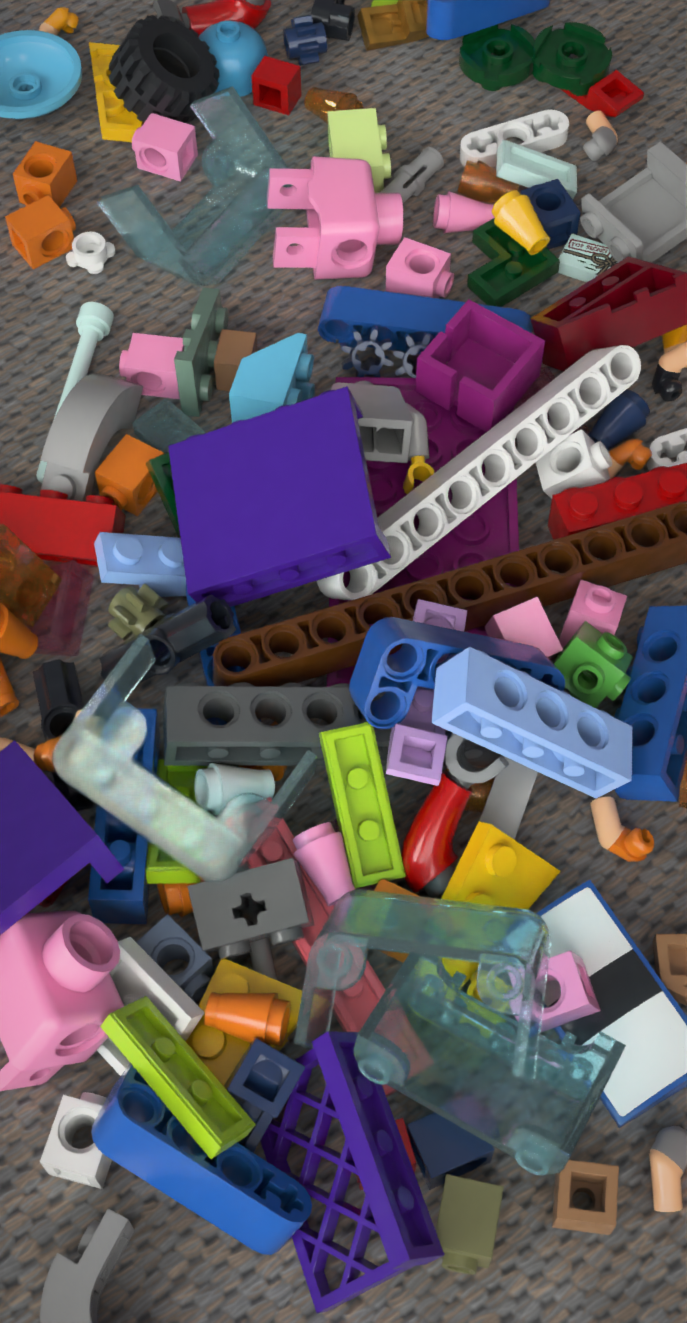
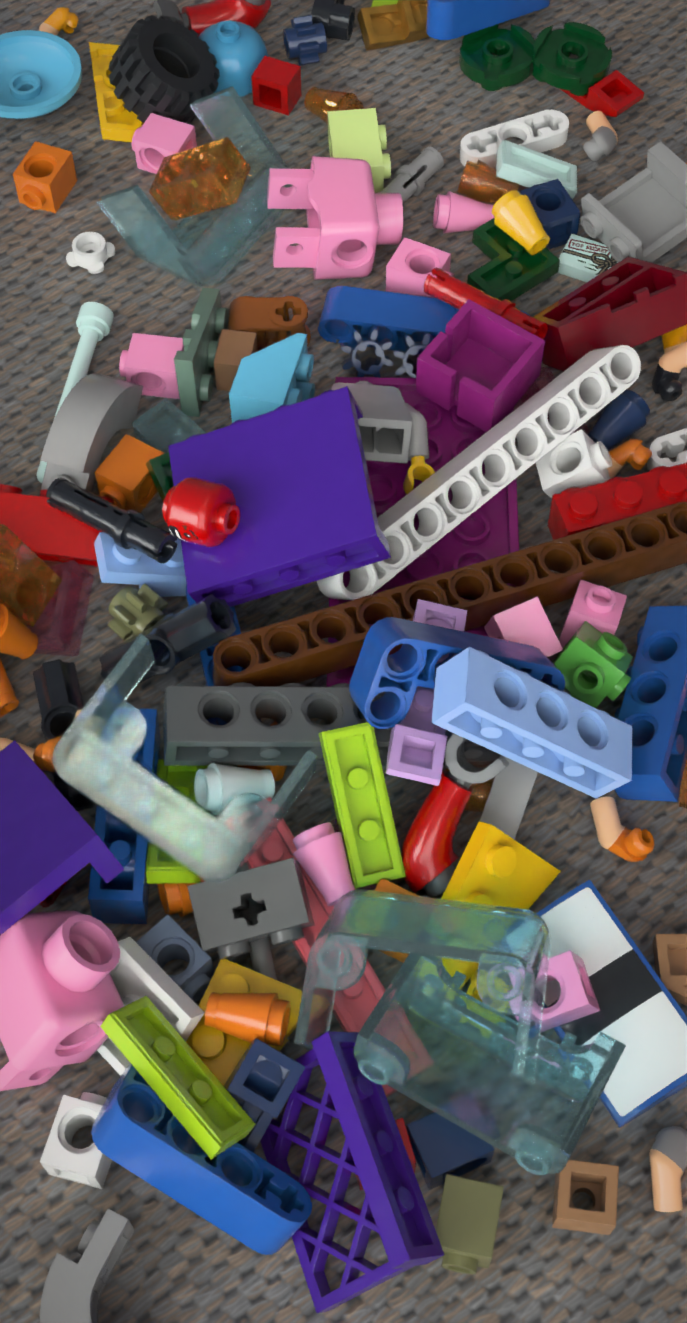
(41, 231): orange brick -> none
(126, 527): none -> black pin
(200, 179): none -> clear orange brick
(201, 511): none -> red head
(269, 318): none -> dark orange piece
(458, 292): none -> red pin

